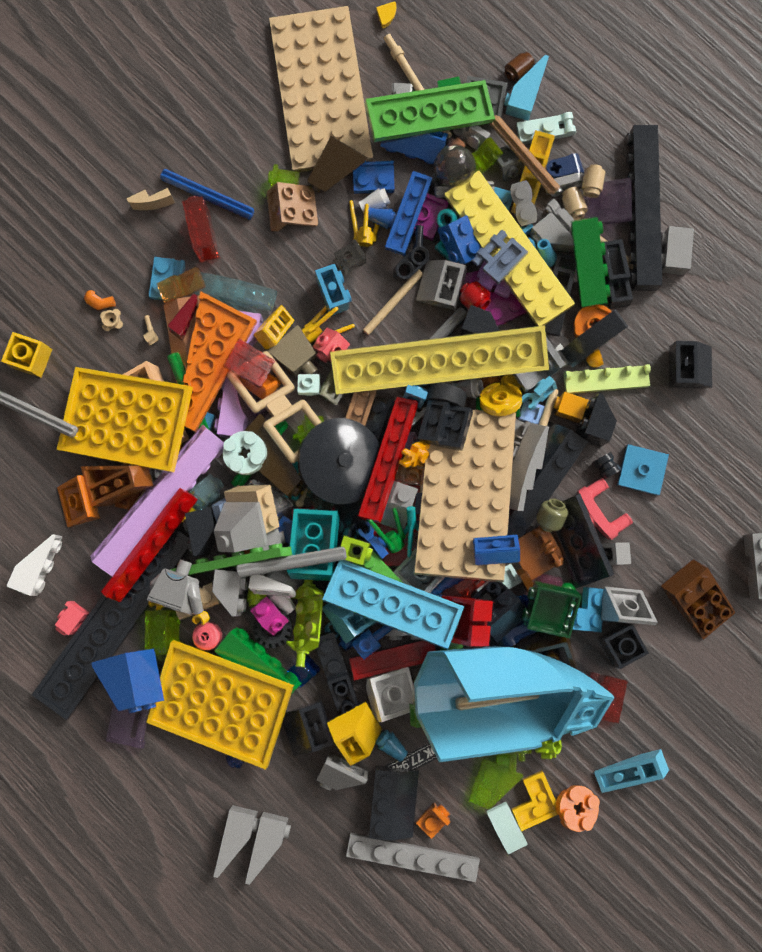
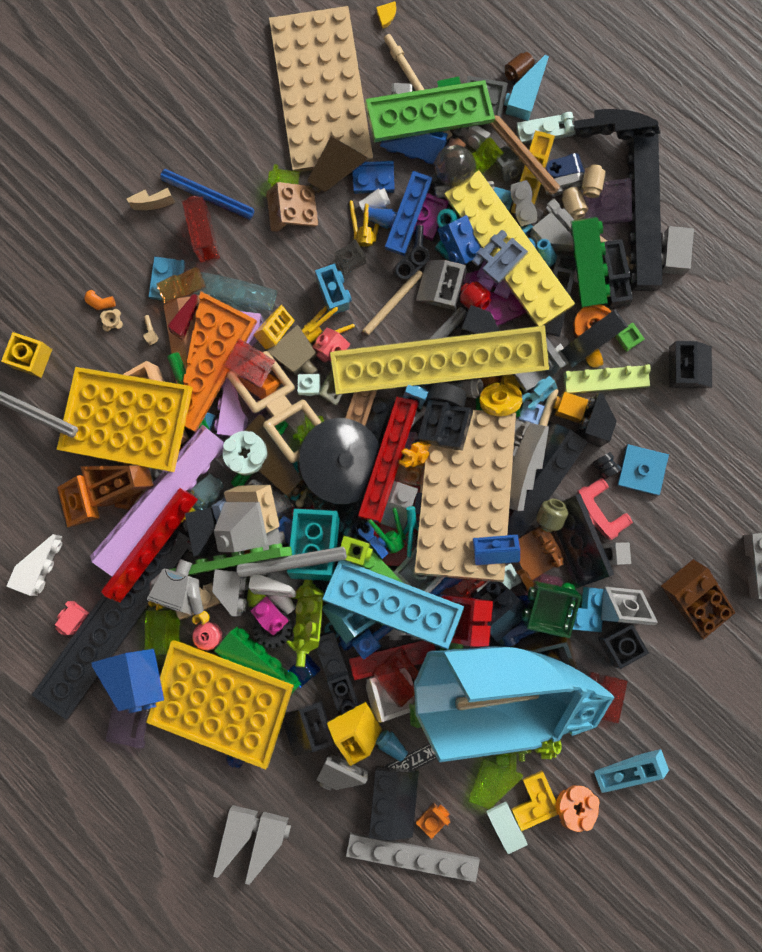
(393, 680): none -> clear red plate
(624, 122): none -> black slope
(630, 337): none -> bright green tile

